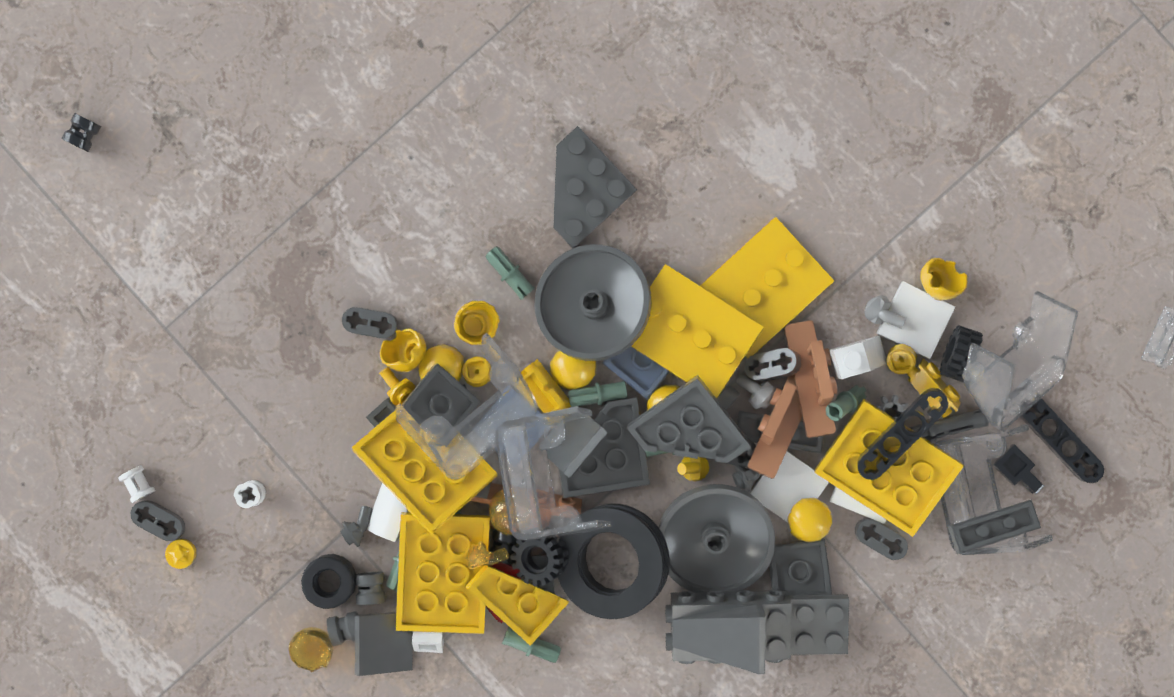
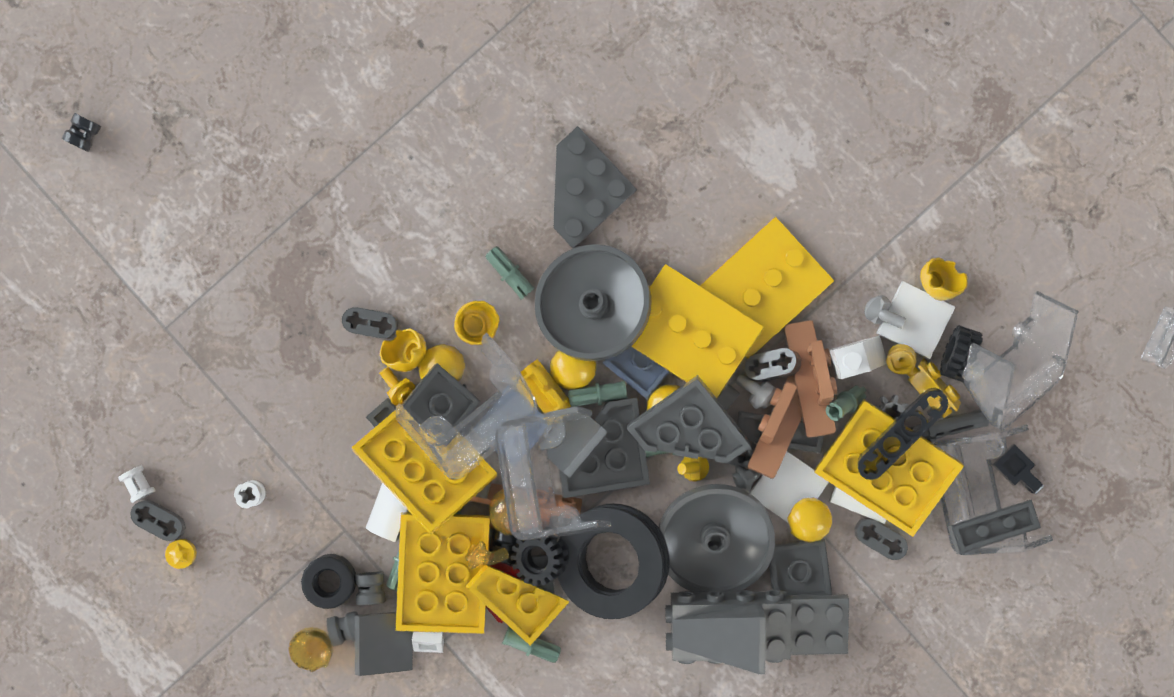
(354, 532): dark grey plate -> none
(476, 371): yellow tile -> none
(1061, 435): black beam -> none

